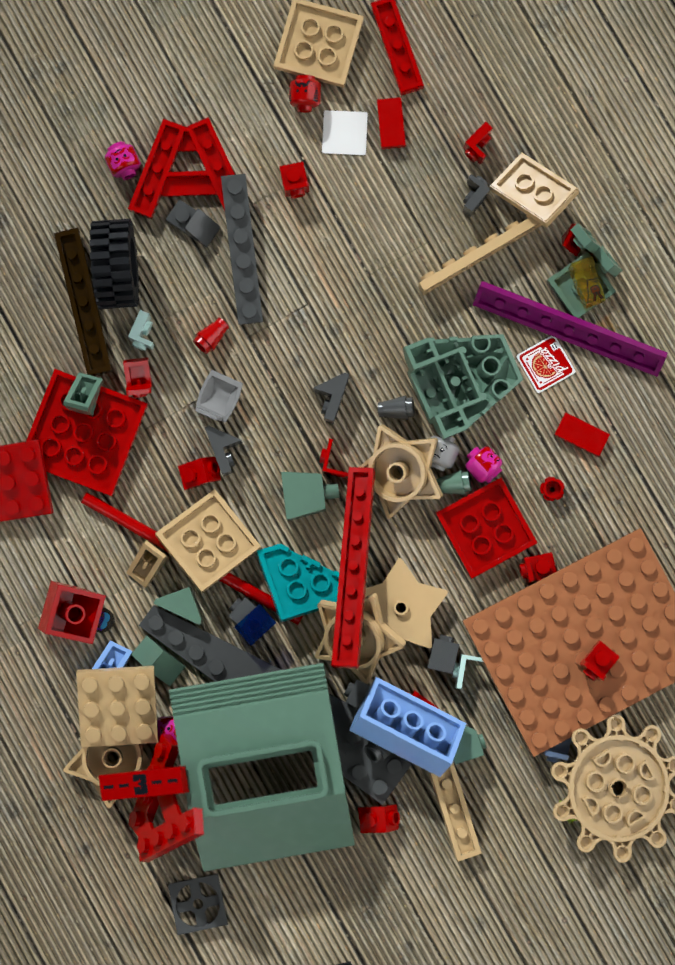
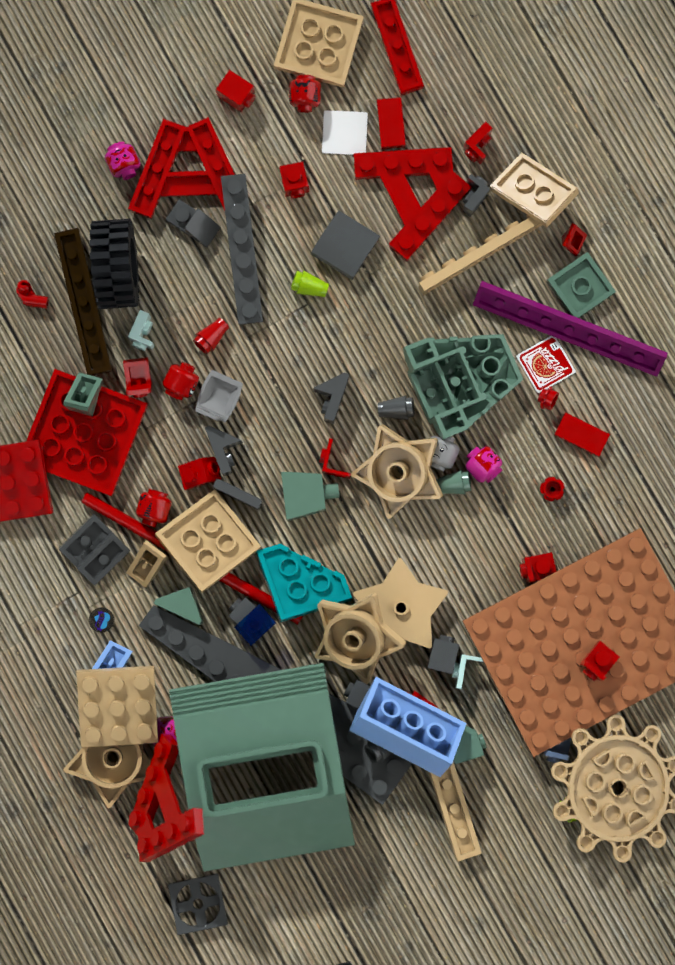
(29, 297): none -> red arm
(71, 612): red slope -> none
(94, 549): none -> dark grey slope
(143, 783): red tile -> none
(153, 507): none -> red head
(165, 665): sand green slope -> none
(180, 381): none -> red head
(236, 91): none -> red brick
(238, 494): none -> dark grey tile
(307, 284): none -> lime cone
(345, 245): none -> dark grey slope
(353, 568): red plate -> none
(378, 819): red bracket -> none
(393, 169): none -> red plate
(486, 528): red plate -> none
(548, 398): none -> red plate
(585, 240): sand green plate -> none
(587, 282): clear yellow leg -> none

